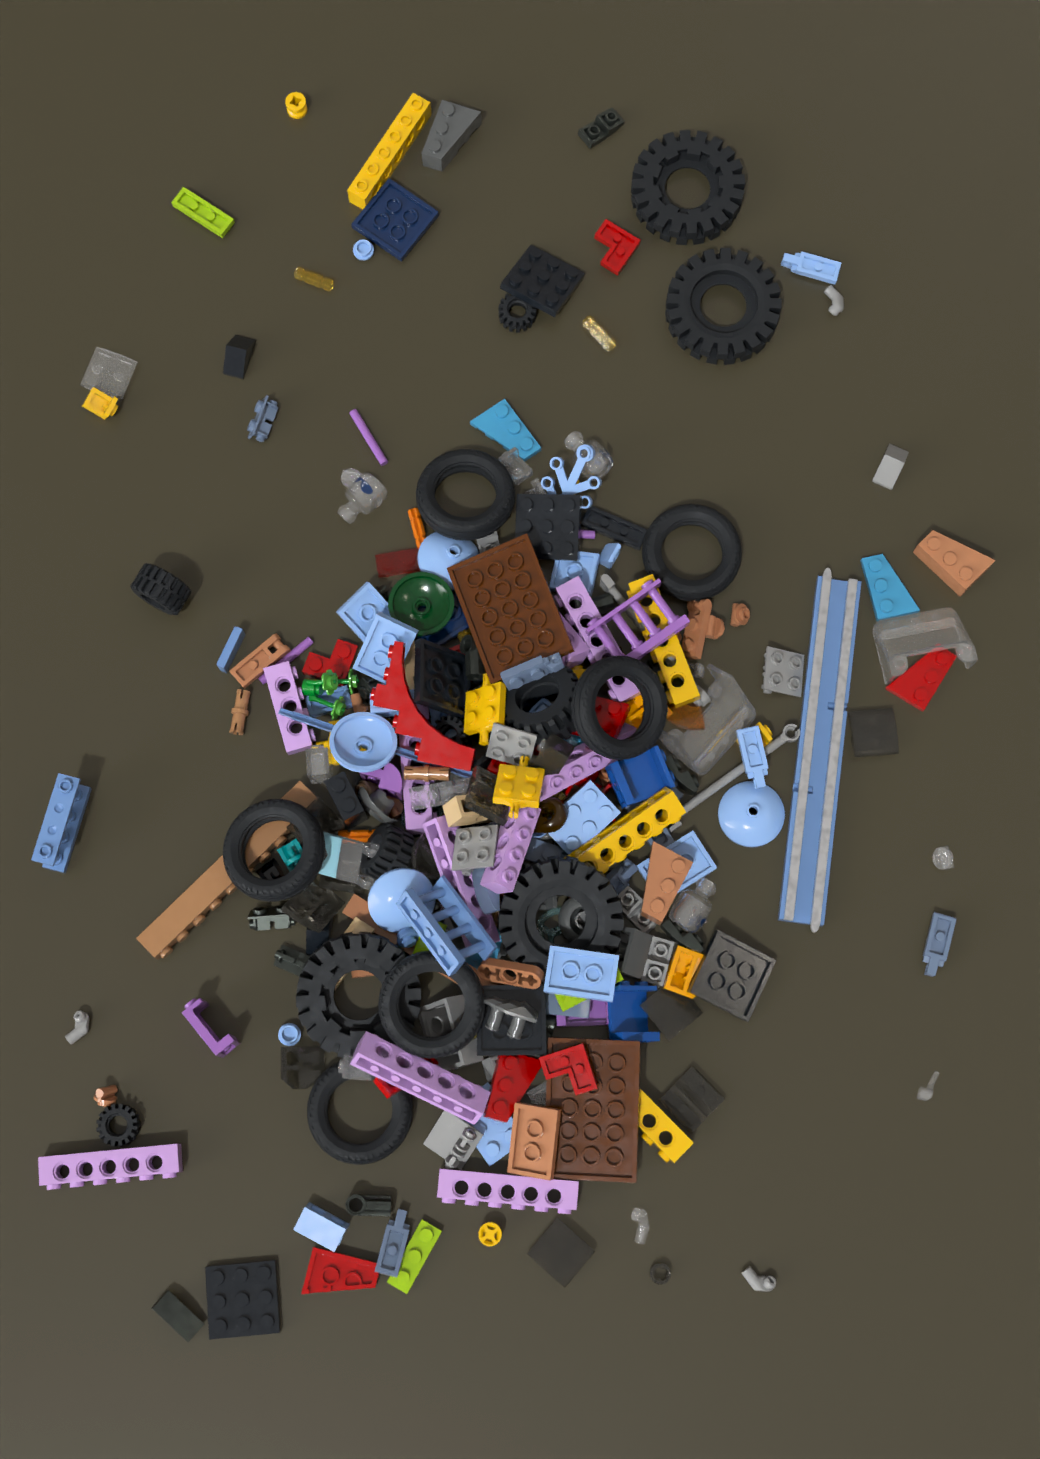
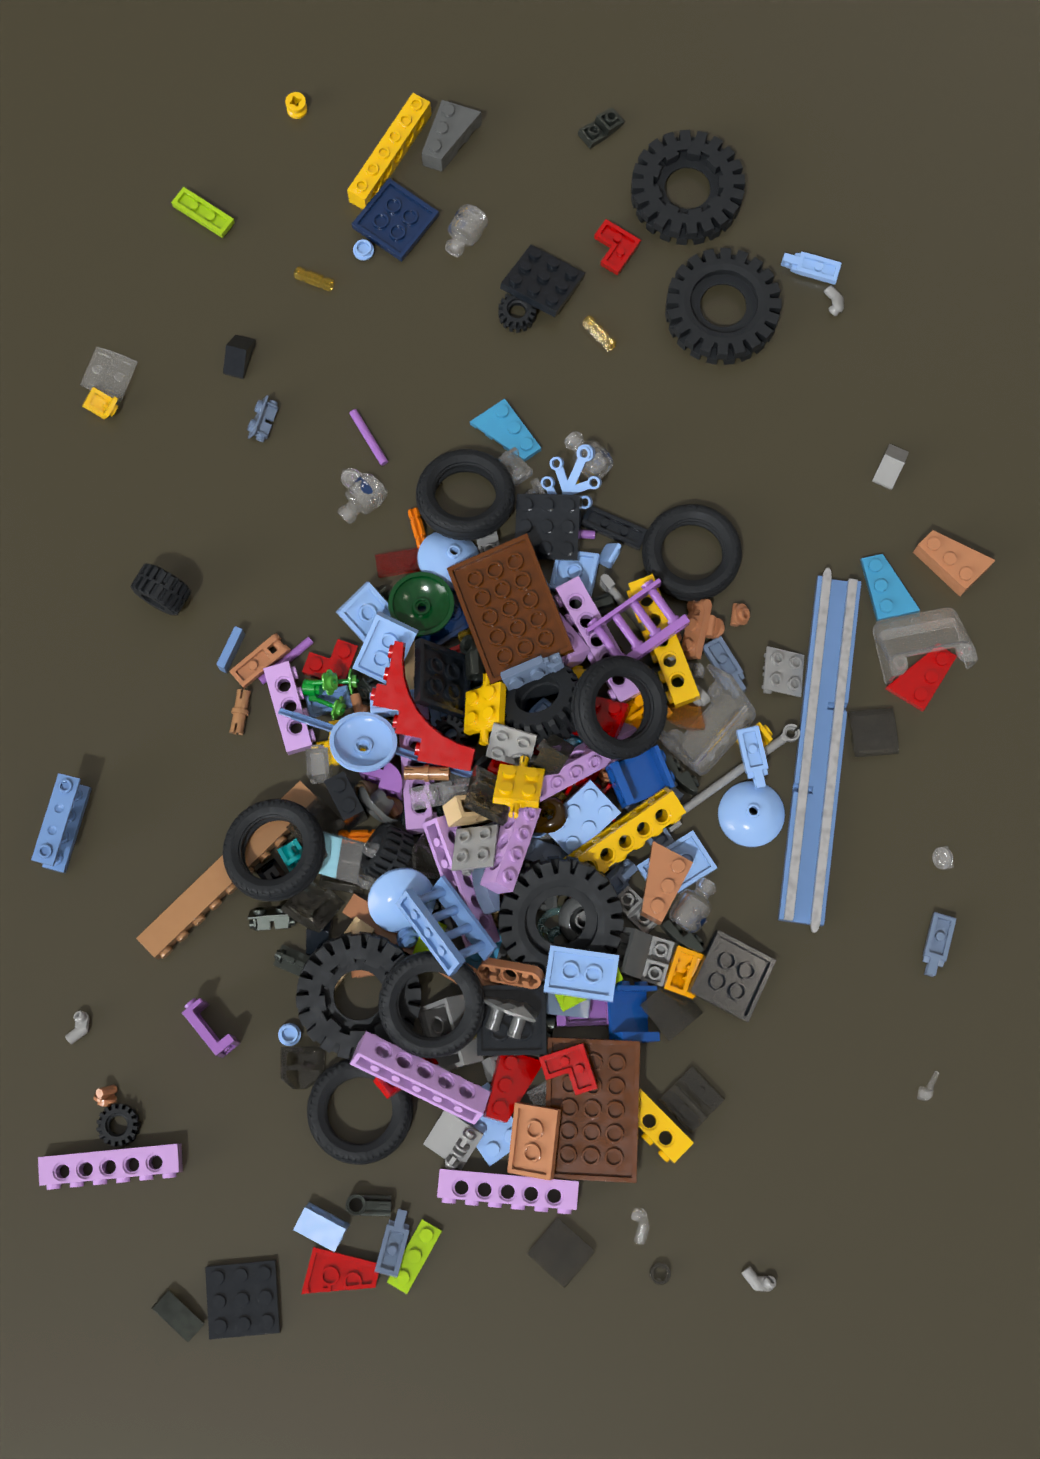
(351, 1072): clear bracket -> none
(465, 229): none -> clear piece
(490, 1237): yellow wheel -> none
(722, 658): none -> sand blue hinge

